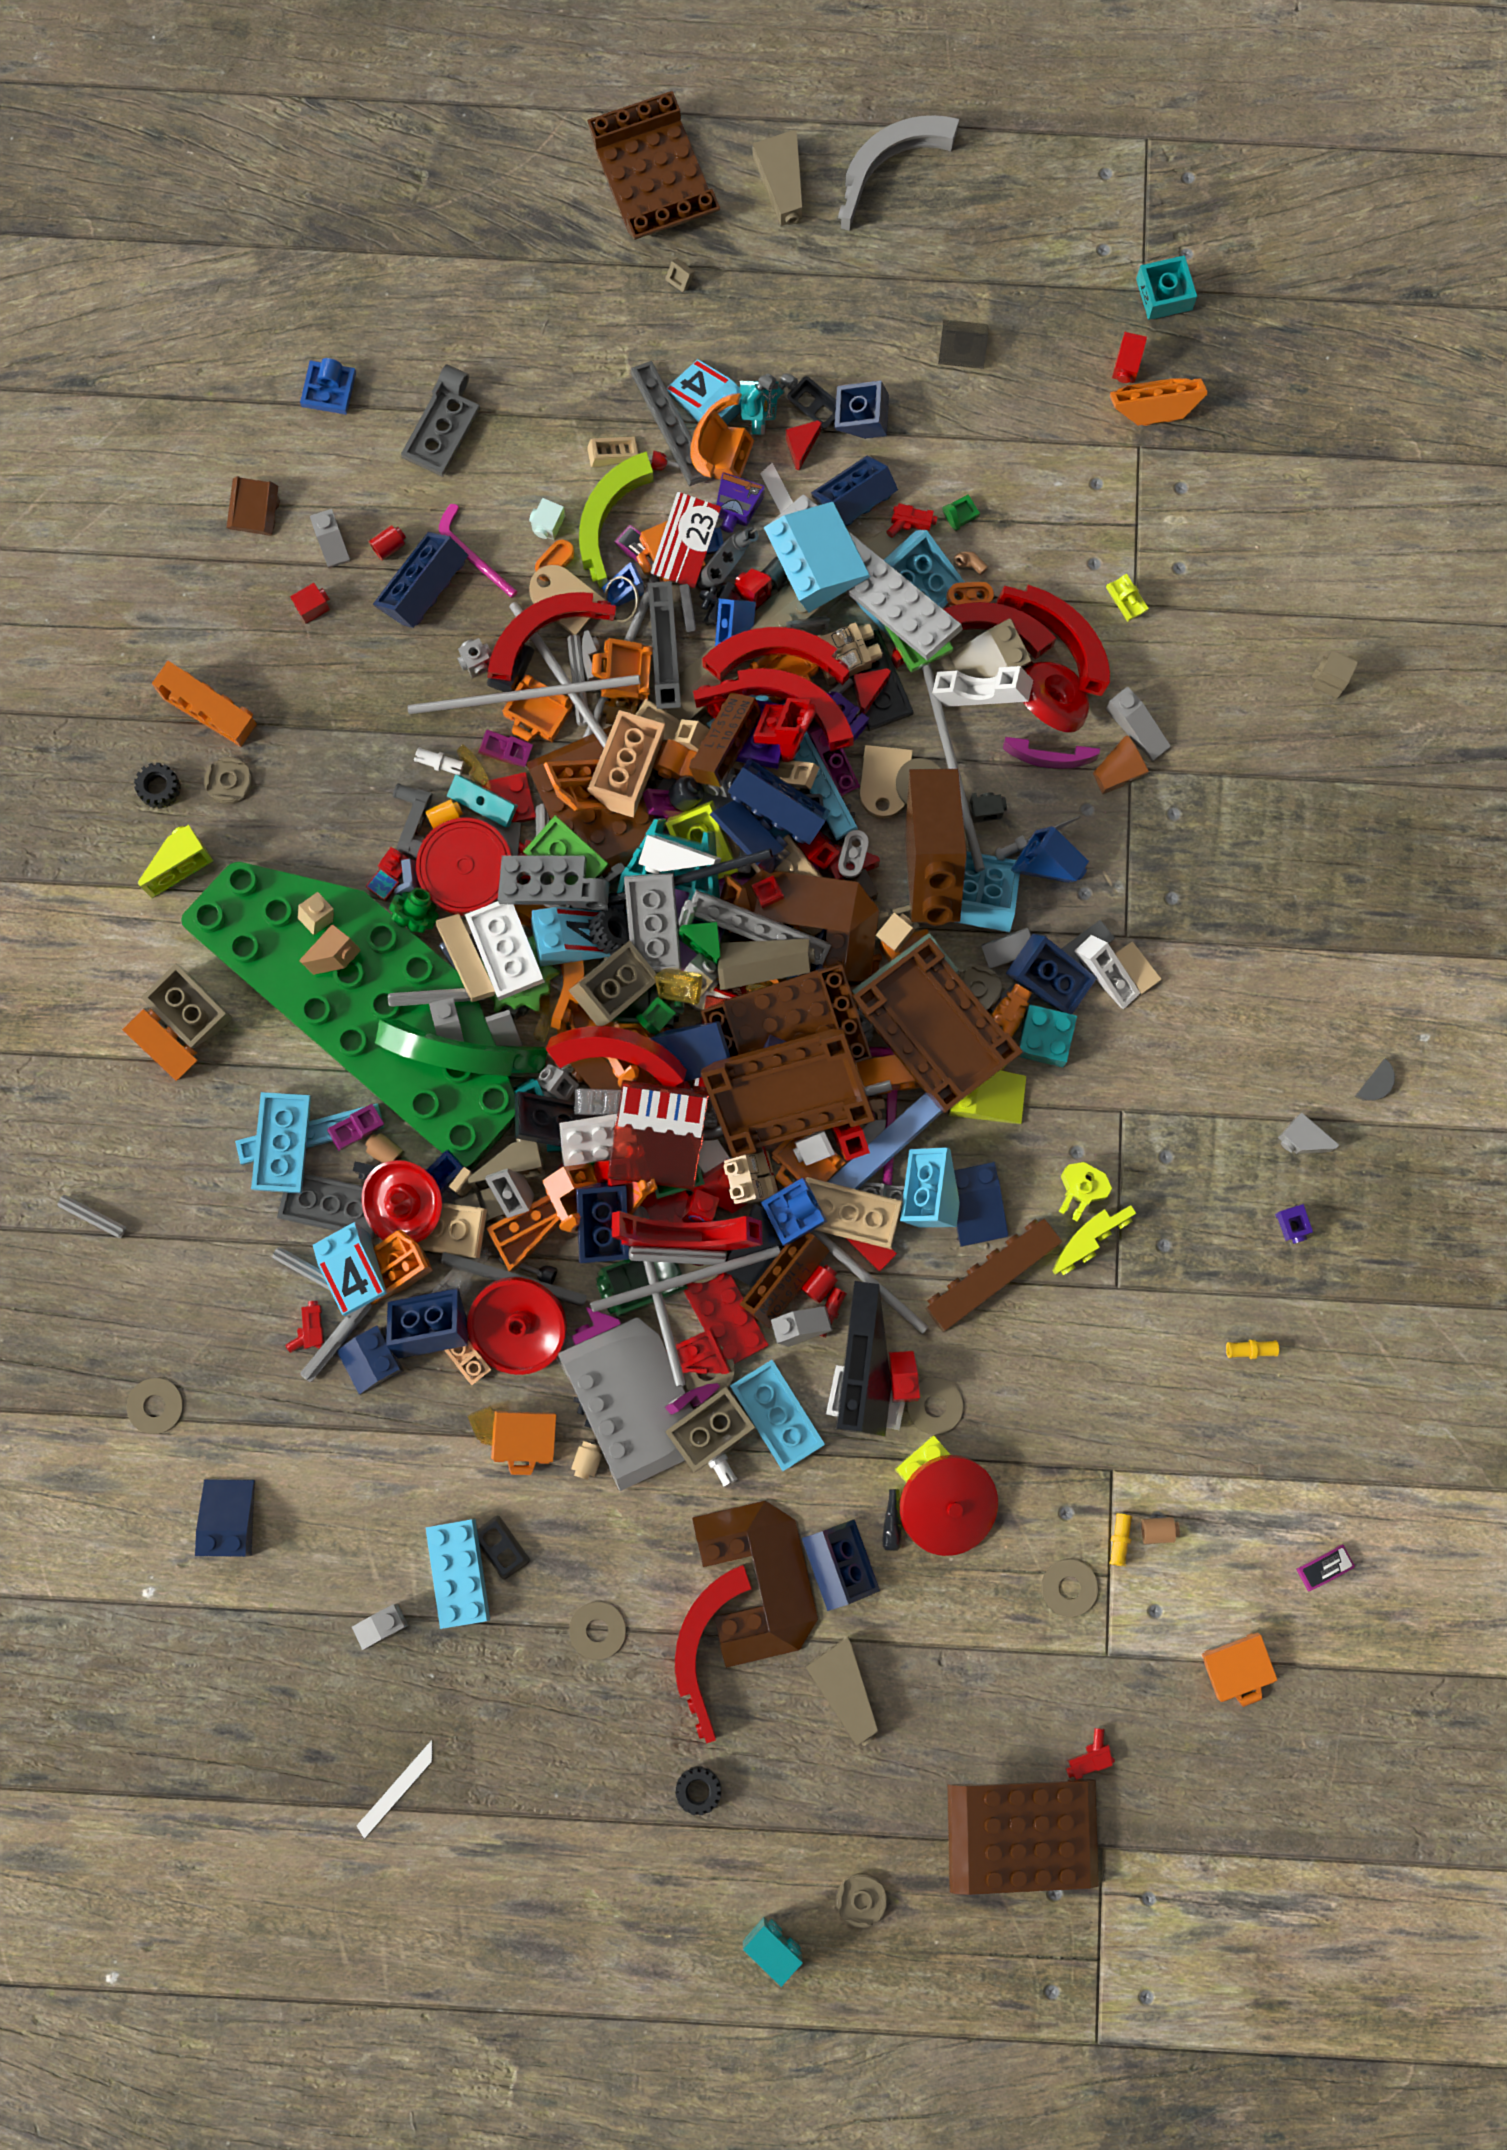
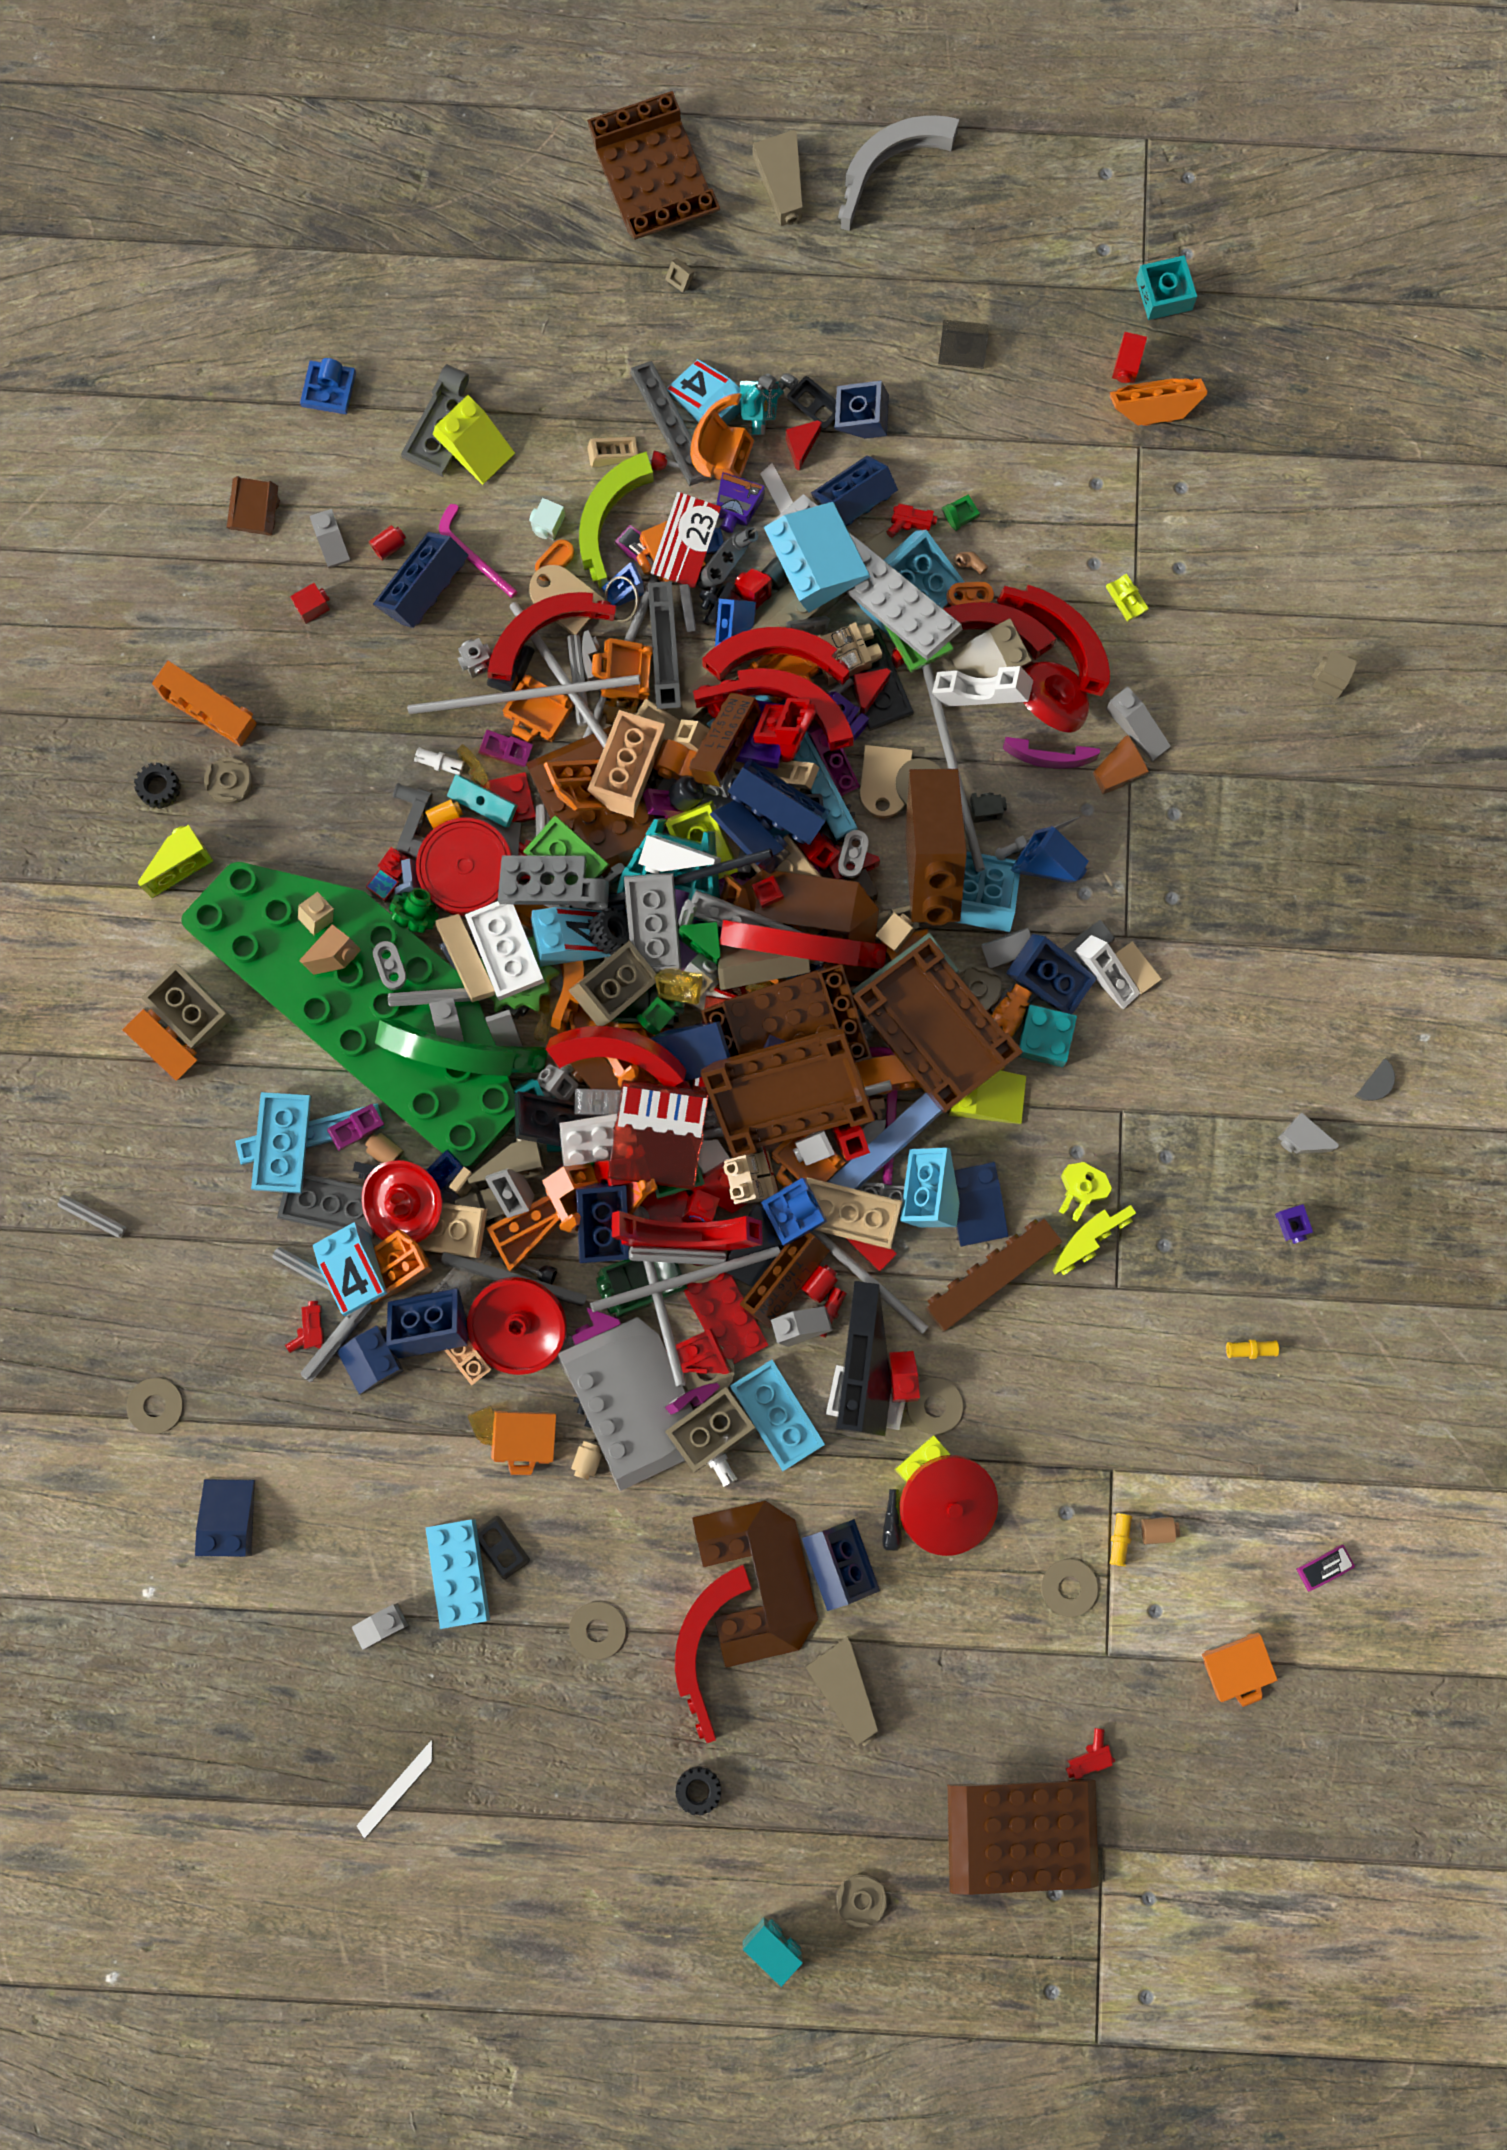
(389, 966): none -> light grey plate
(473, 440): none -> neon yellow slope
(802, 945): none -> red arch

